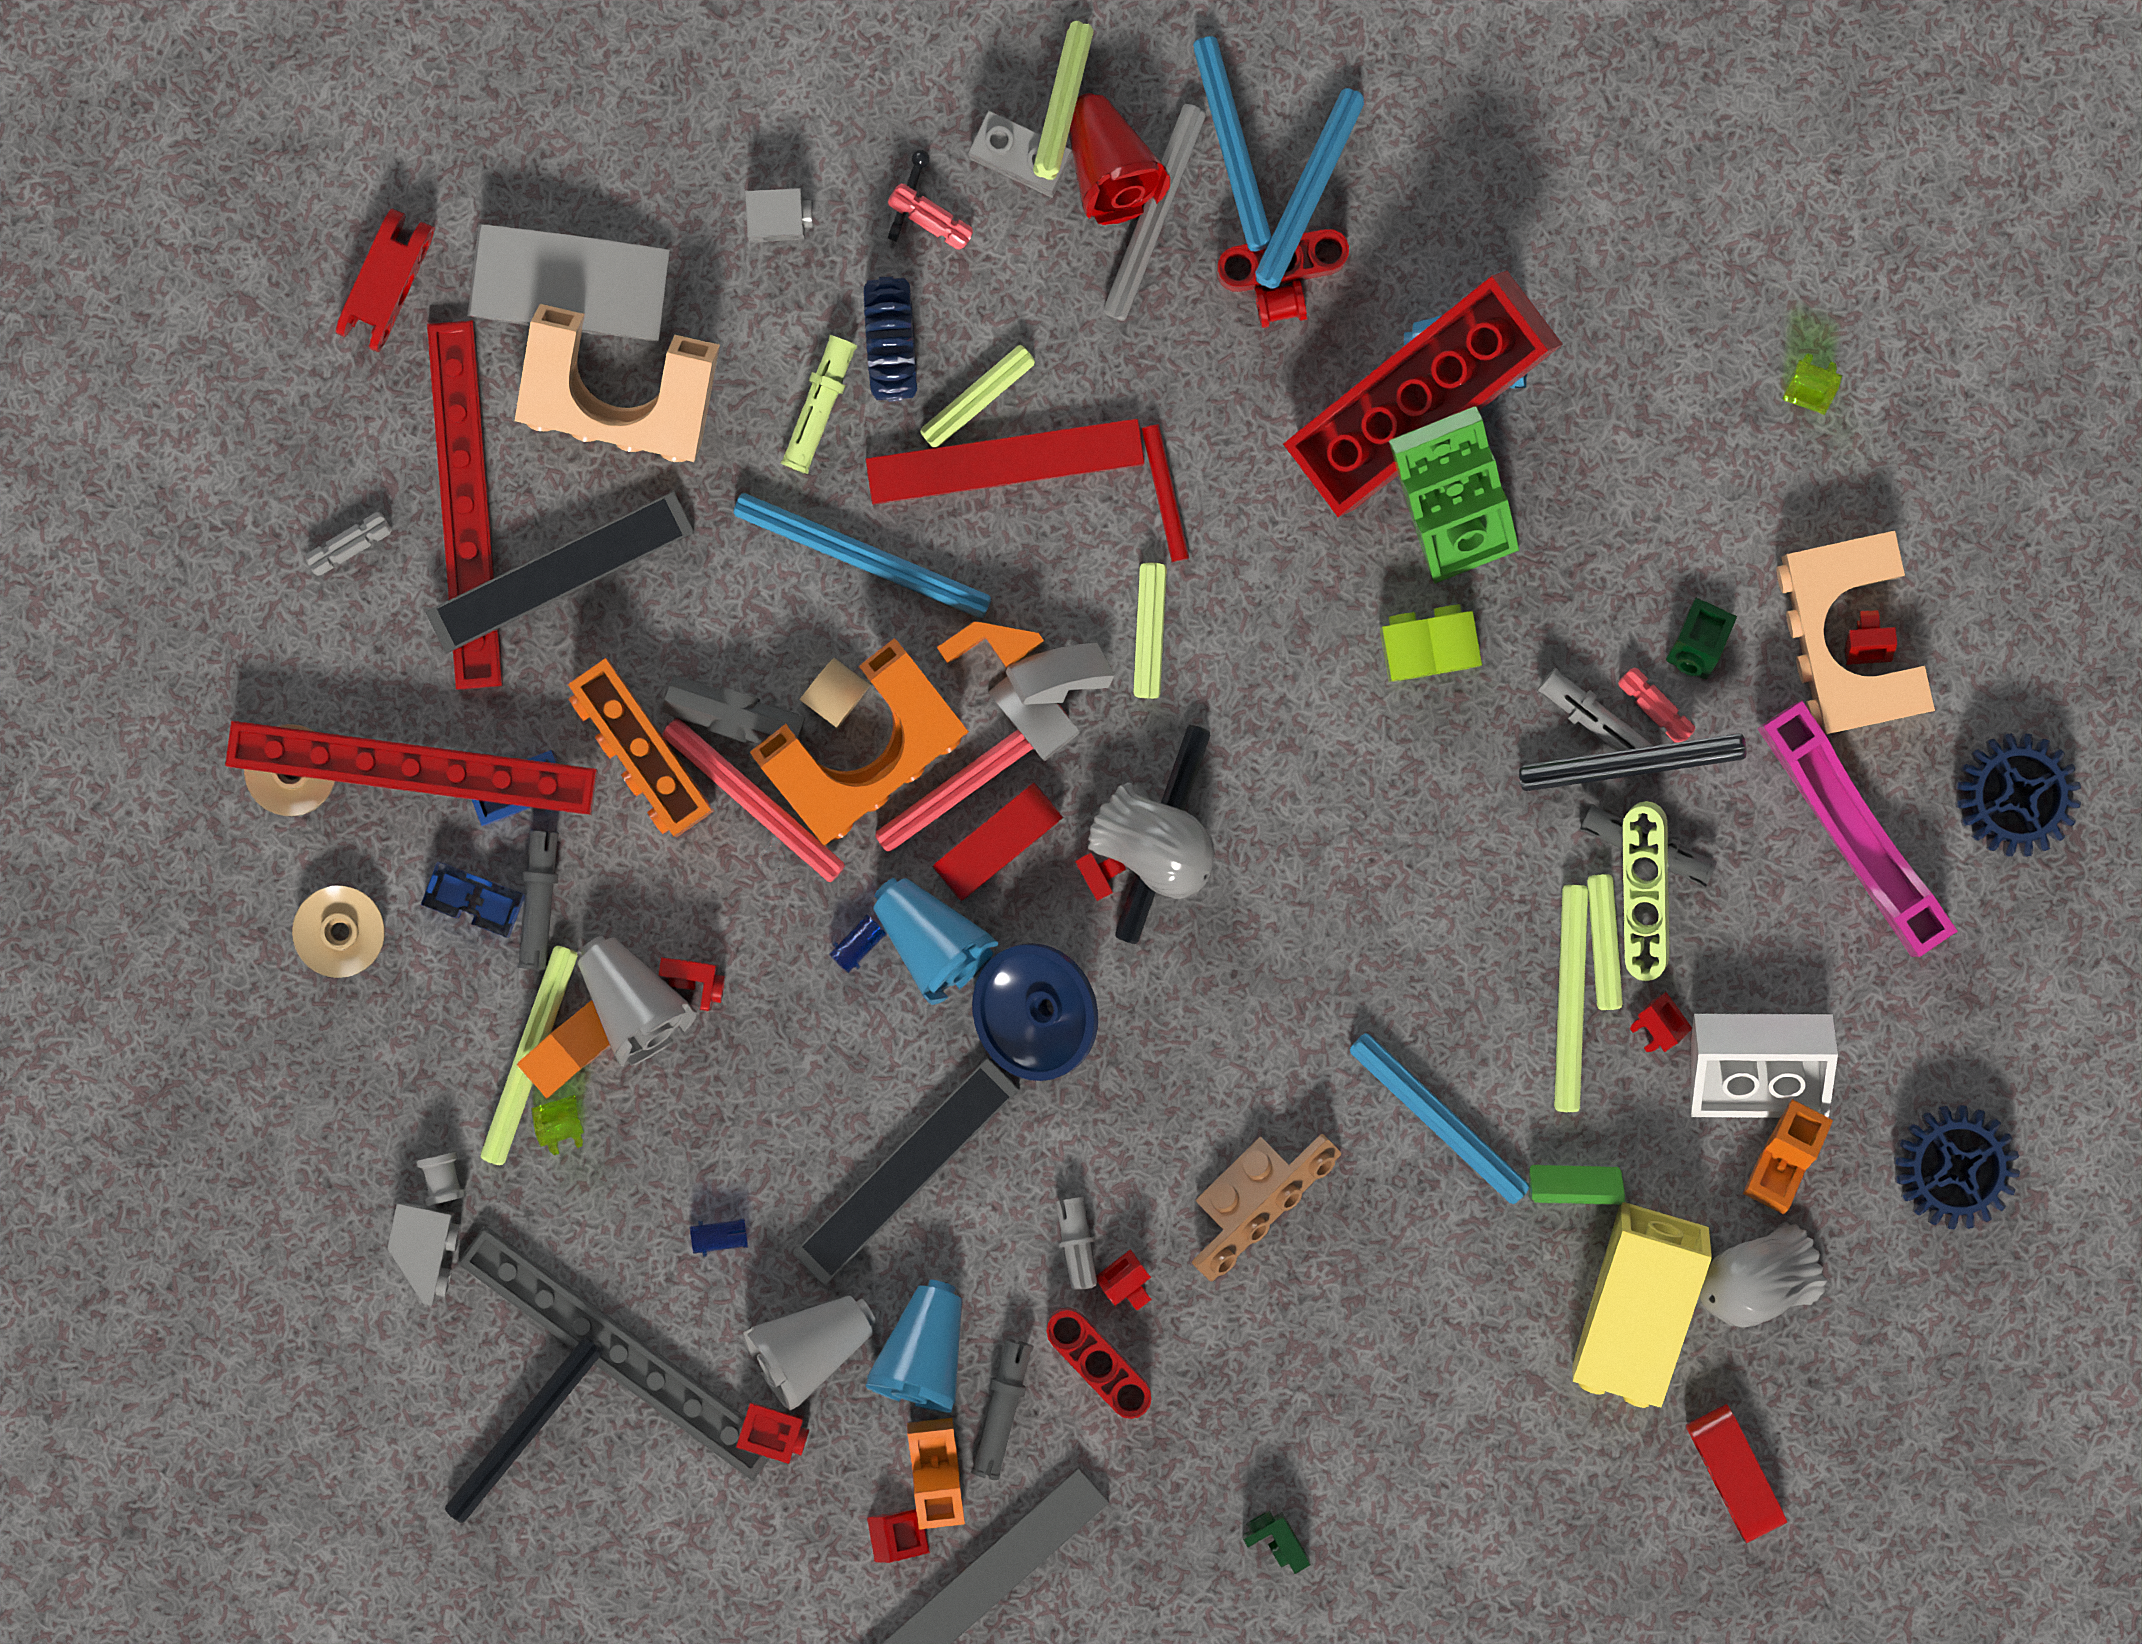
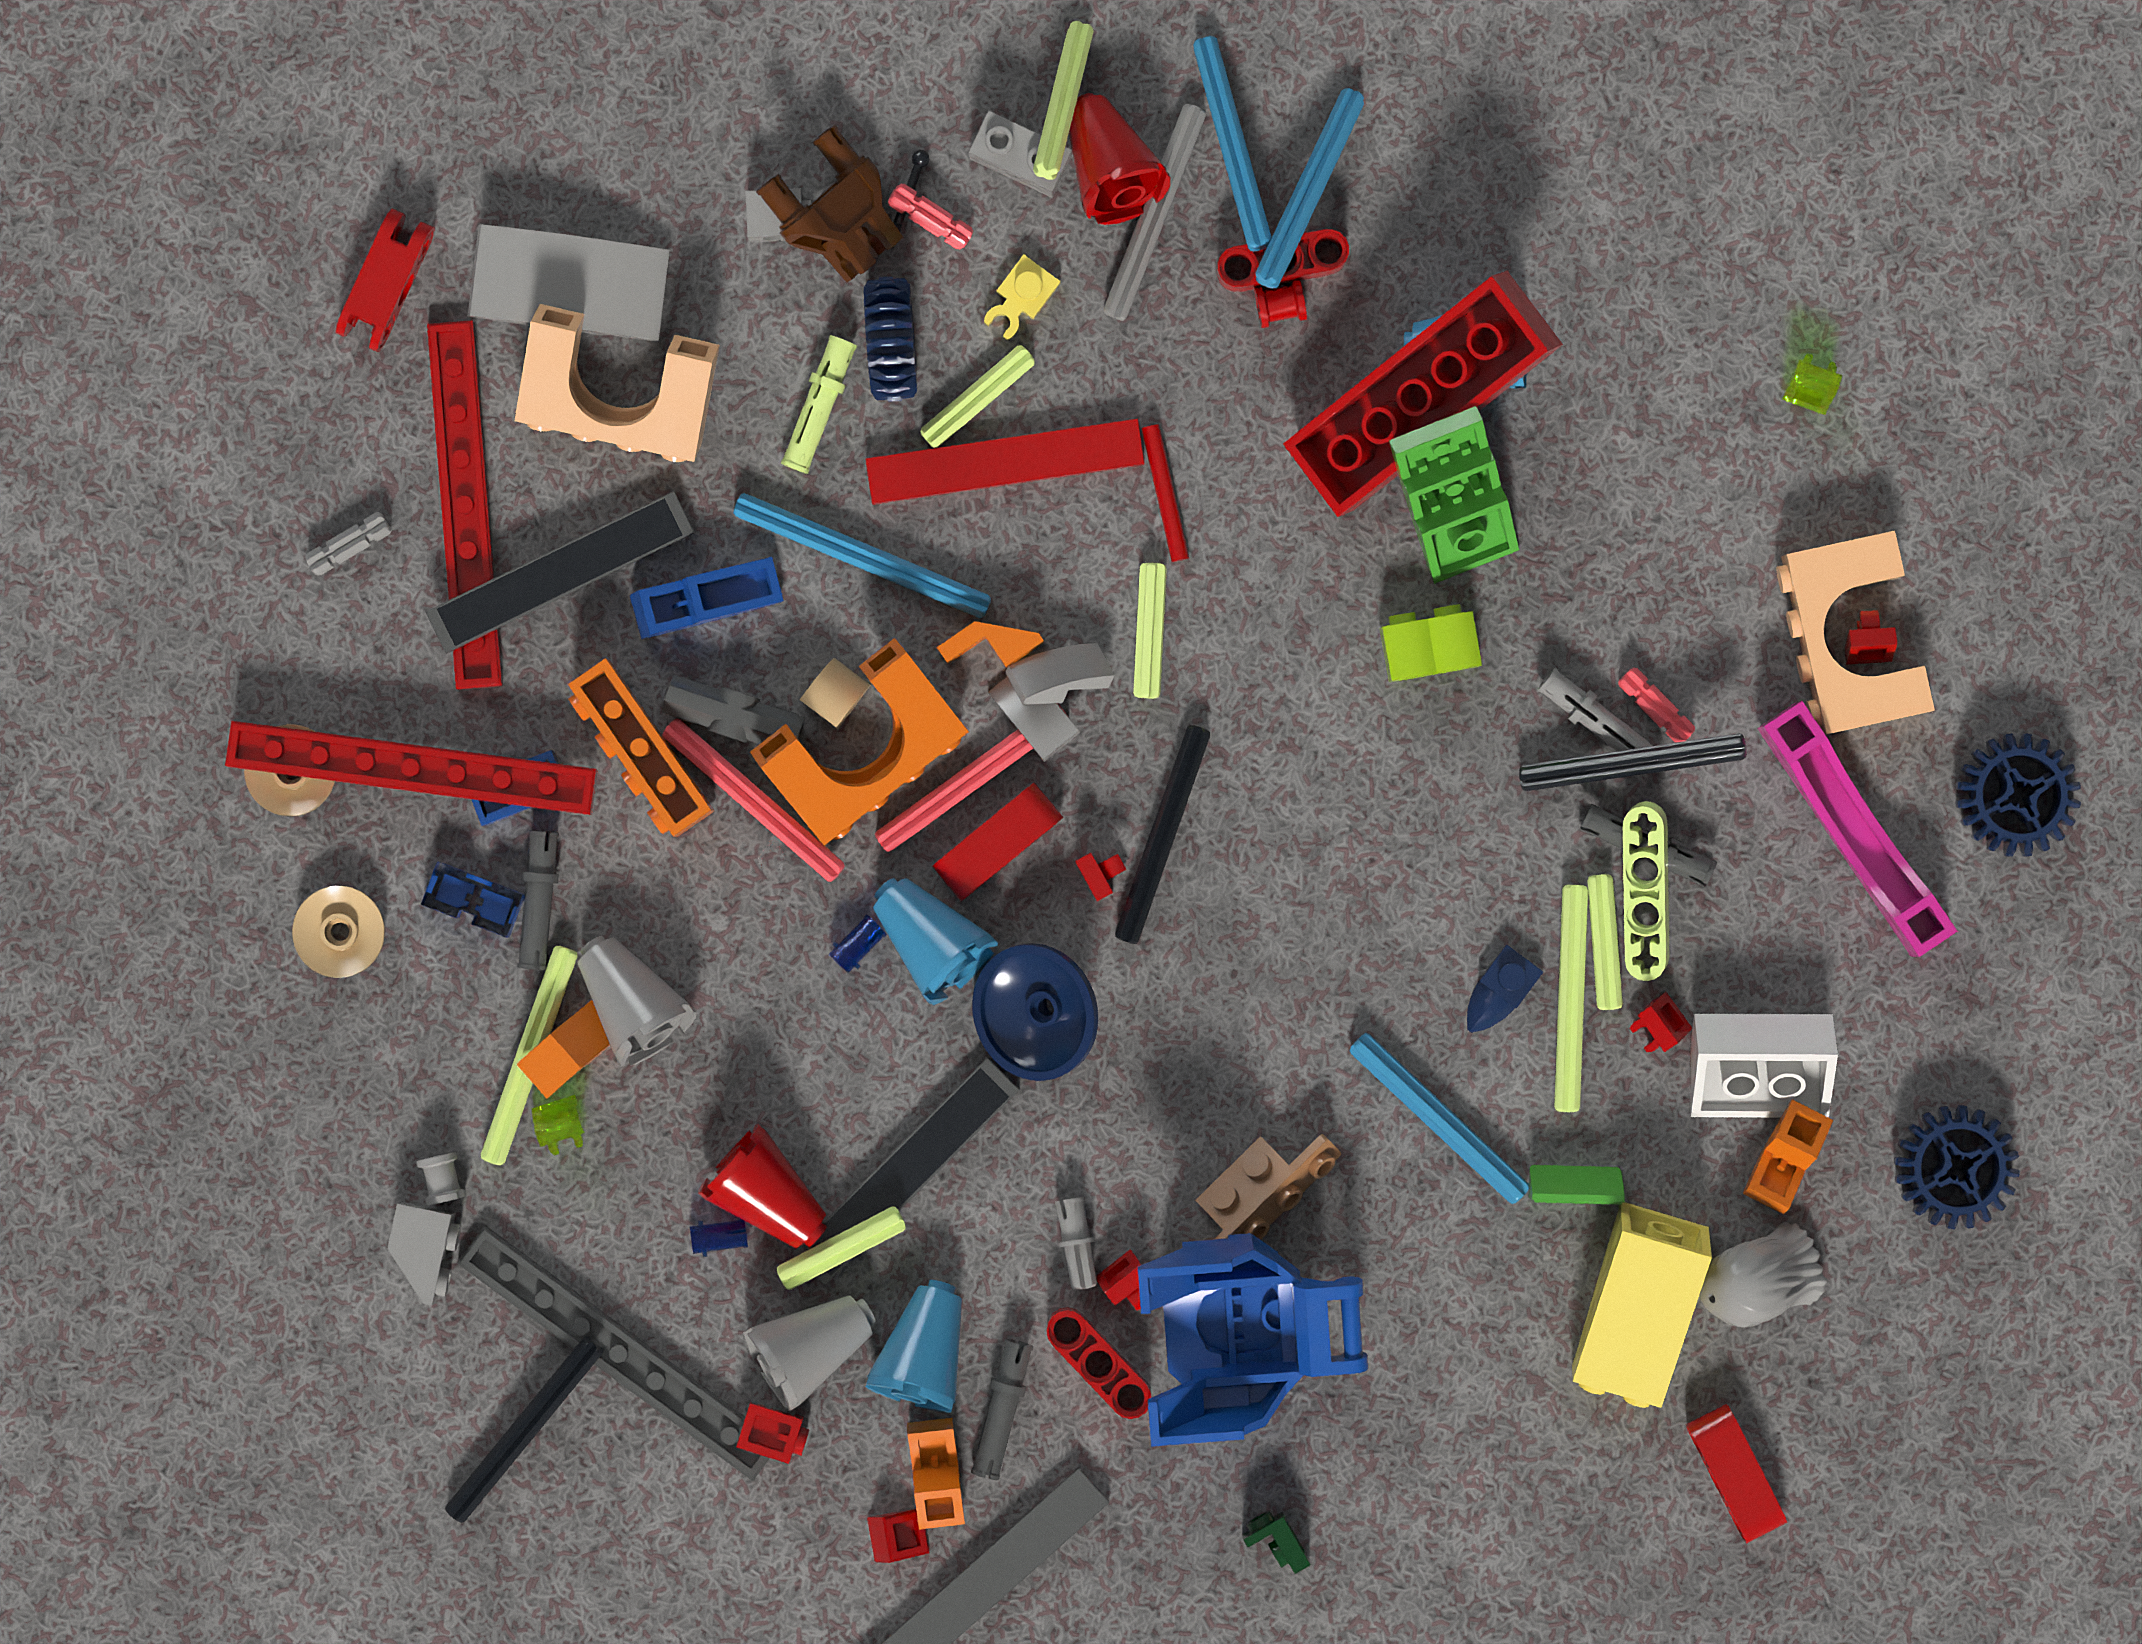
(686, 973): red bracket -> none
(706, 597): none -> blue slope
(765, 1191): none -> red cone
(841, 1248): none -> yellowish green axle
(846, 219): none -> reddish brown connector
(1025, 291): none -> light yellow plate
(1154, 841): light grey piece -> none
(1240, 1335): none -> blue piece
(1501, 989): none -> dark blue plate
(1701, 639): dark green bracket -> none

